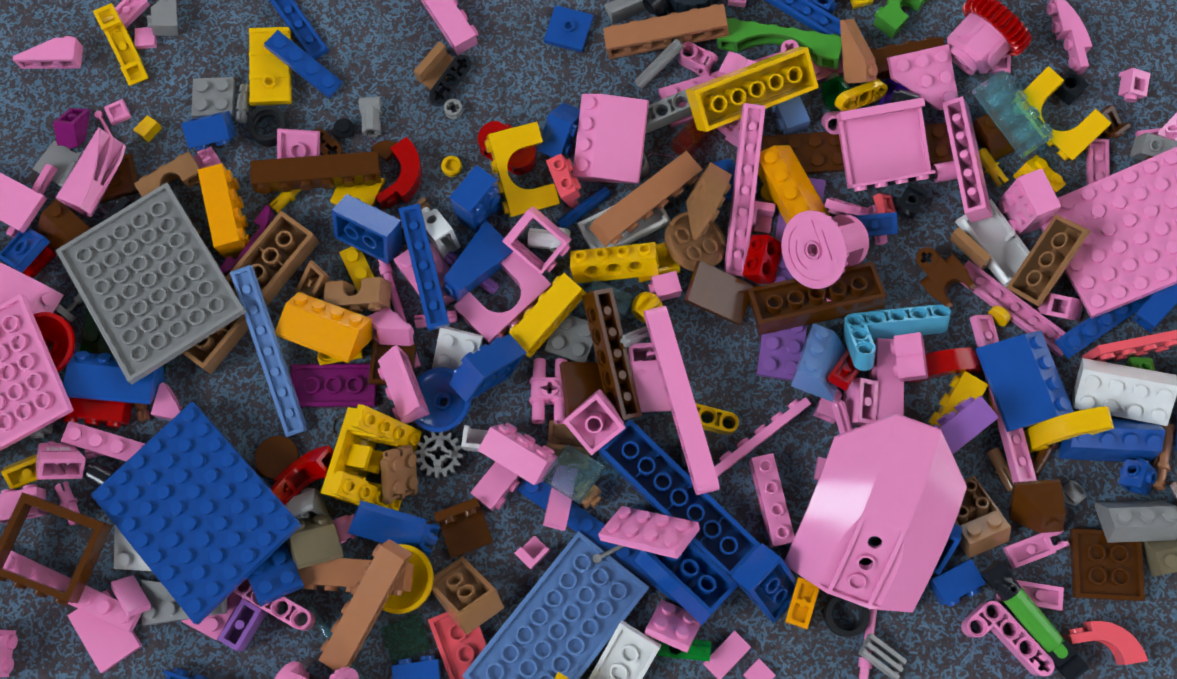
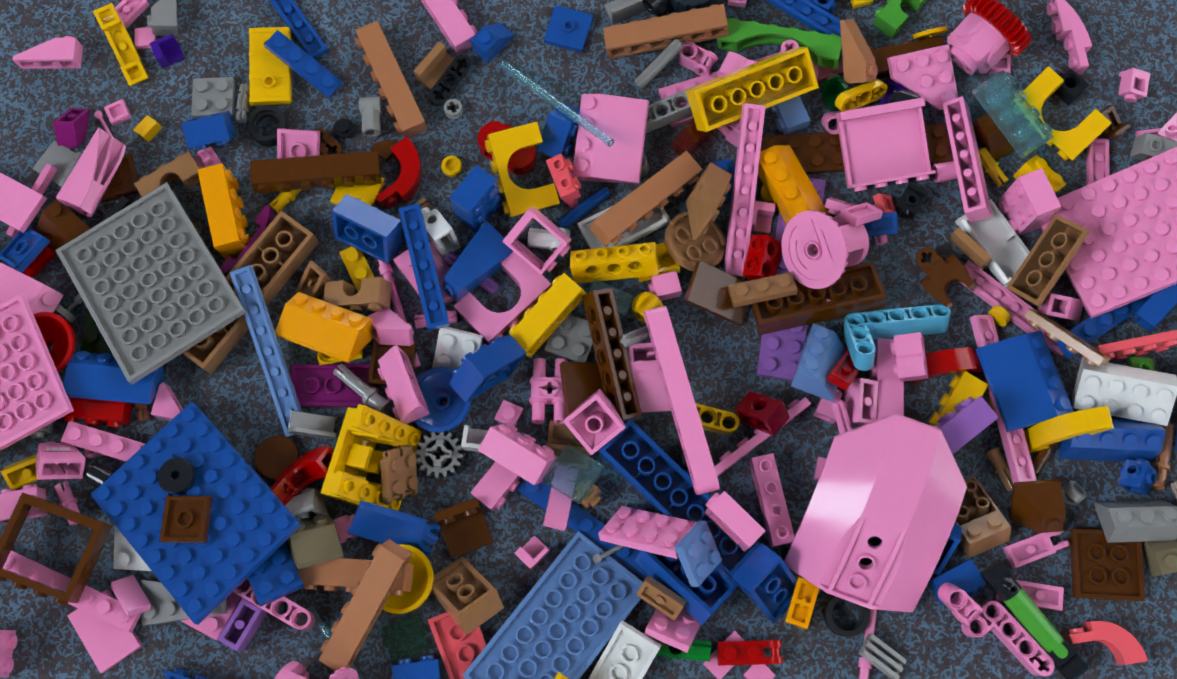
(167, 51): none -> dark purple panel
(186, 477): none -> black piece
(186, 519): none -> reddish brown tile
(311, 425): none -> light grey panel
(369, 395): none -> light grey pin
(392, 82): none -> nougat brick
(491, 40): none -> blue slope
(508, 413): none -> bright pink plate
(557, 103): none -> clear light blue piece
(661, 597): none -> medium nougat panel
(698, 553): none -> medium blue plate
(733, 520): none -> bright pink window
(748, 652): none -> red plate
(762, 289): none -> medium nougat plate
(762, 412): none -> dark red brick
(860, 214): none -> bright pink tile
(930, 33): none -> yellow wheel
(961, 605): none -> bright pink piece
(1074, 343): none -> medium nougat plate

